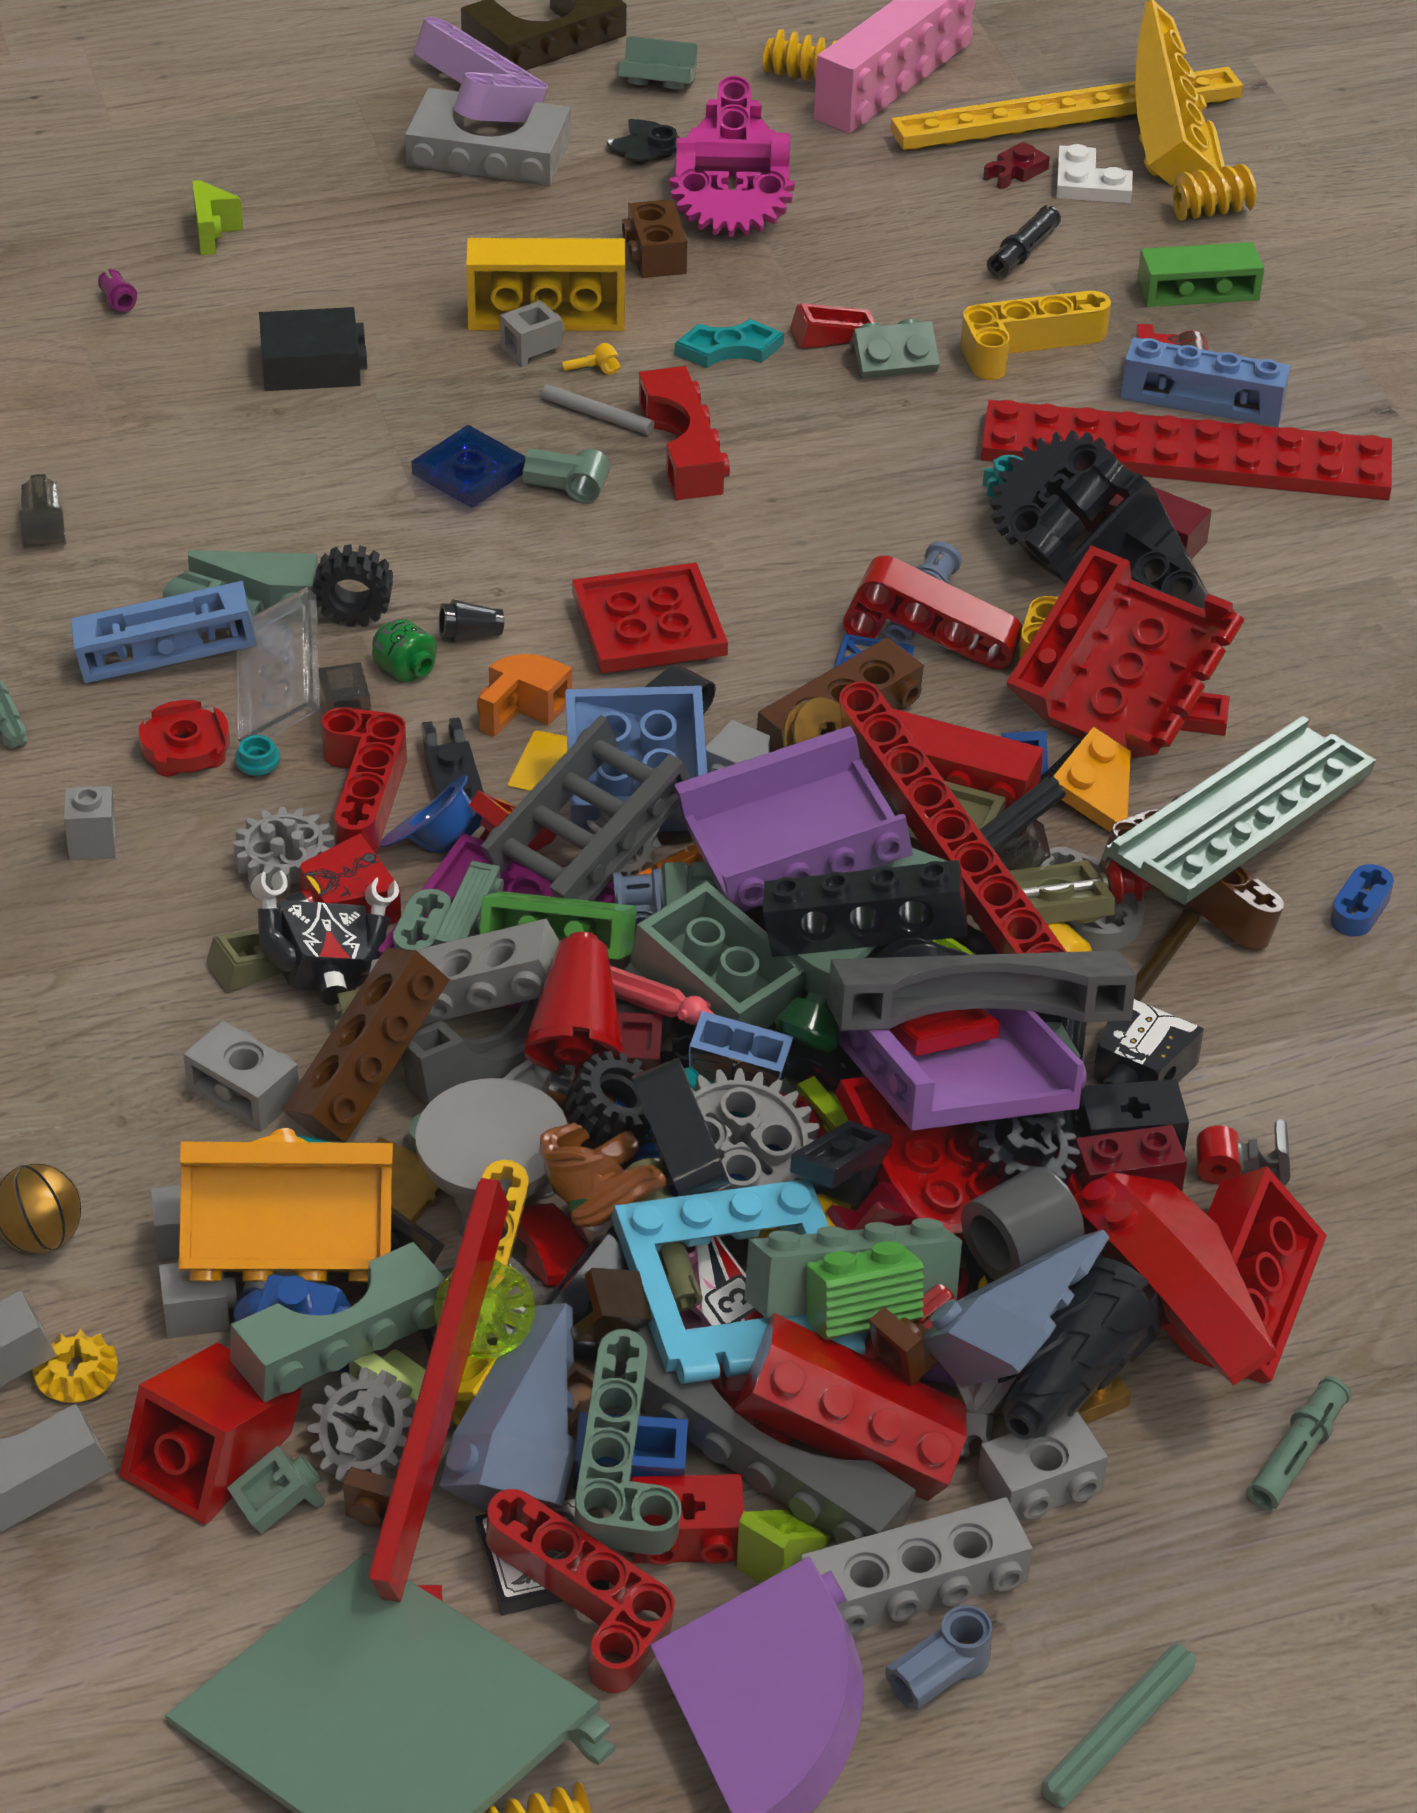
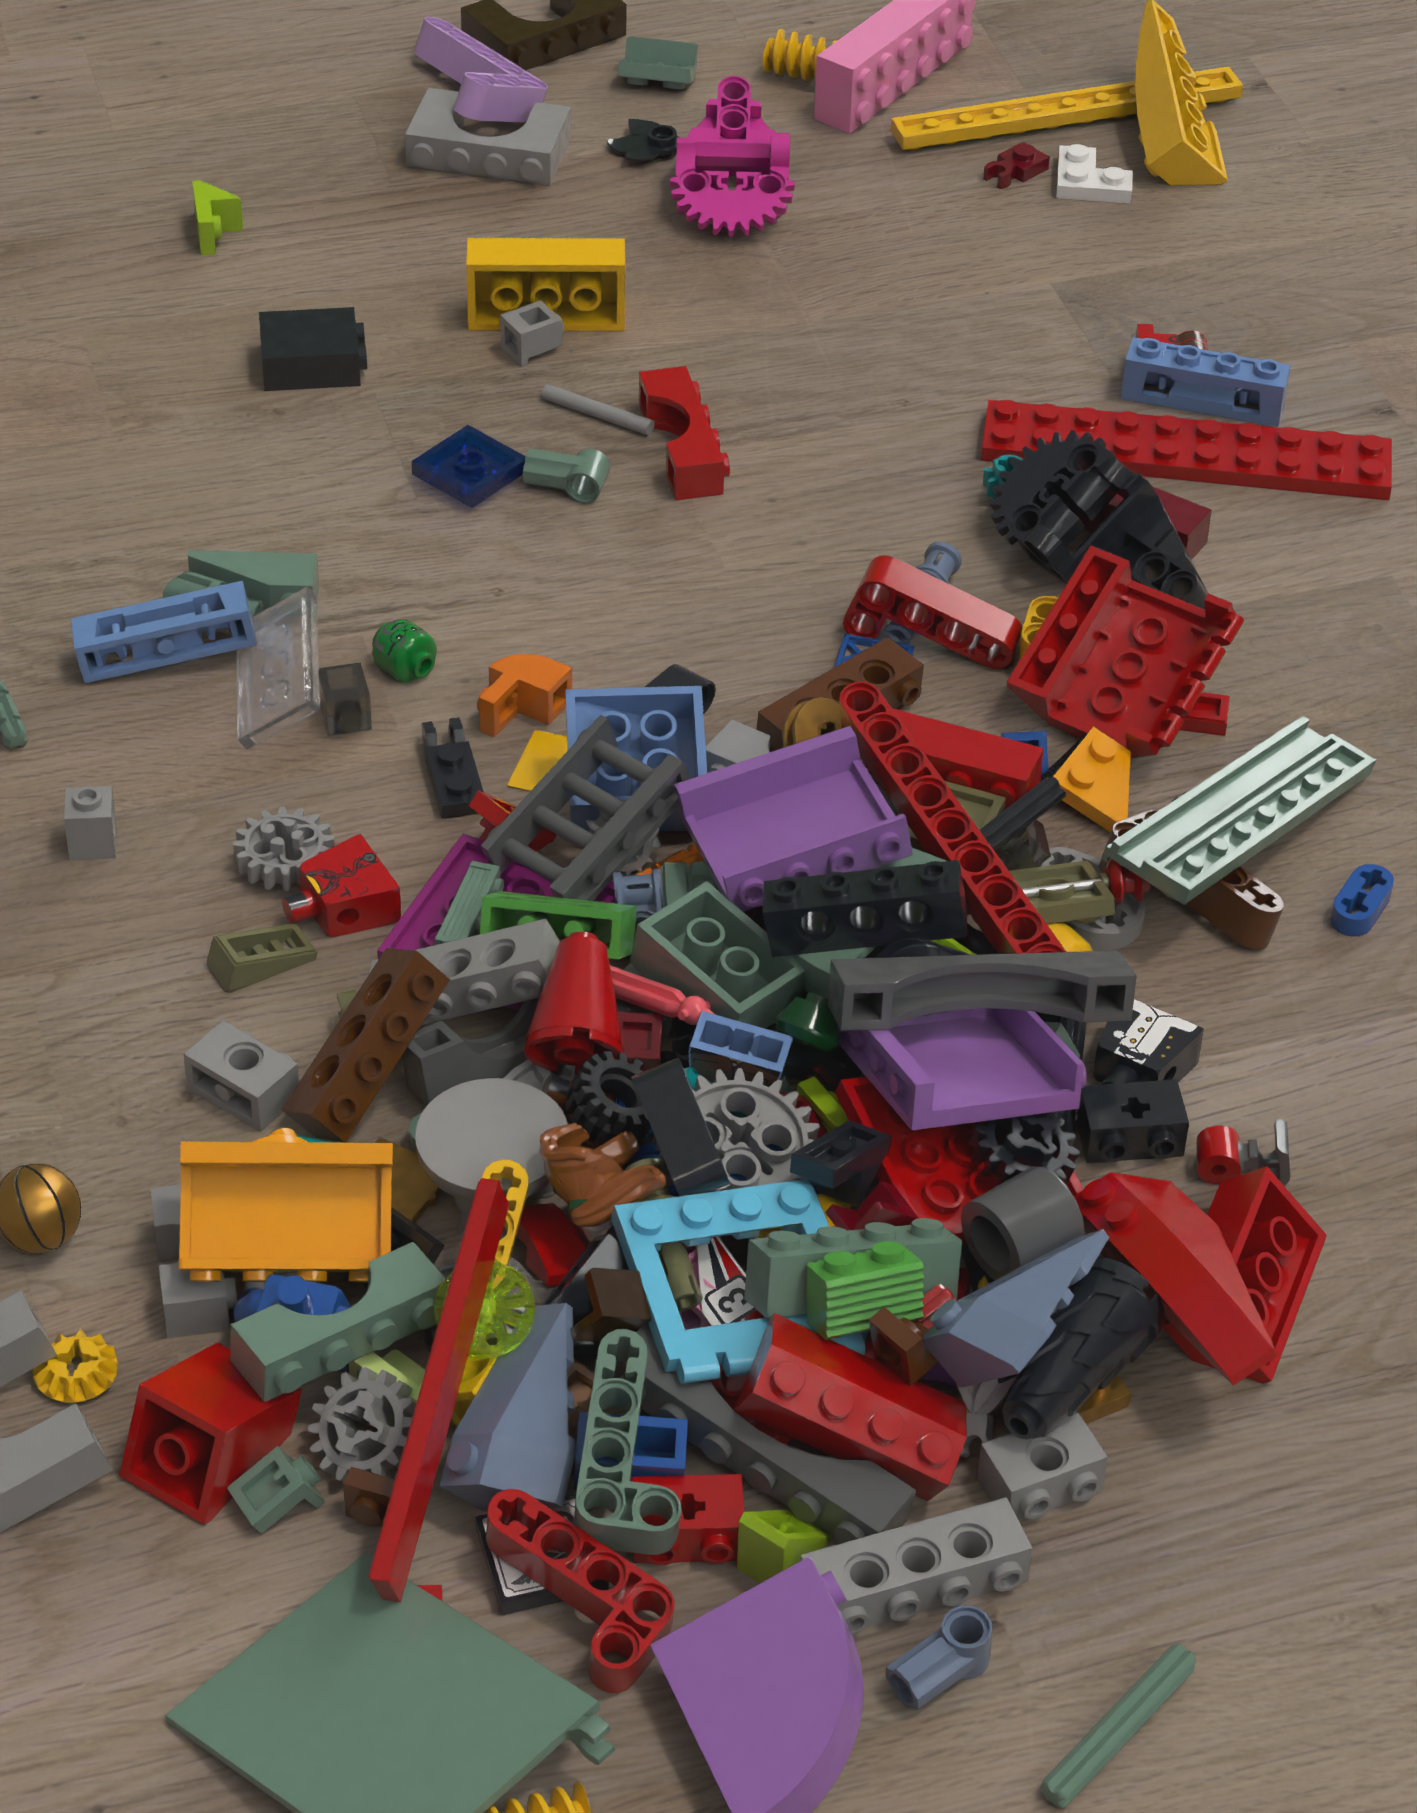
(41, 515): clear smoke piece -> none
(120, 294): magenta pin -> none
(203, 747): red plate -> none
(257, 755): teal plate -> none
(320, 943): black torso -> none
(357, 567): black tyre -> none
(376, 754): red beam -> none
(414, 925): sand green beam -> none
(439, 822): blue piece -> none
(469, 621): black cone -> none
(603, 356): yellow hand -> none
(649, 617): red plate -> none
(655, 238): reddish brown brick -> none
(714, 344): teal tile -> none
(826, 325): red slope -> none
(895, 348): sand green bracket -> none
(946, 1030): red tile -> none
(1016, 247): black pin -> none
(1030, 324): yellow beam -> none
(1139, 1152): dark red brick -> none
(1164, 952): dark brown bar -> none
(1200, 274): bright green brick -> none
(1213, 189): yellow piece -> none
(1309, 1427): sand green pin -> none

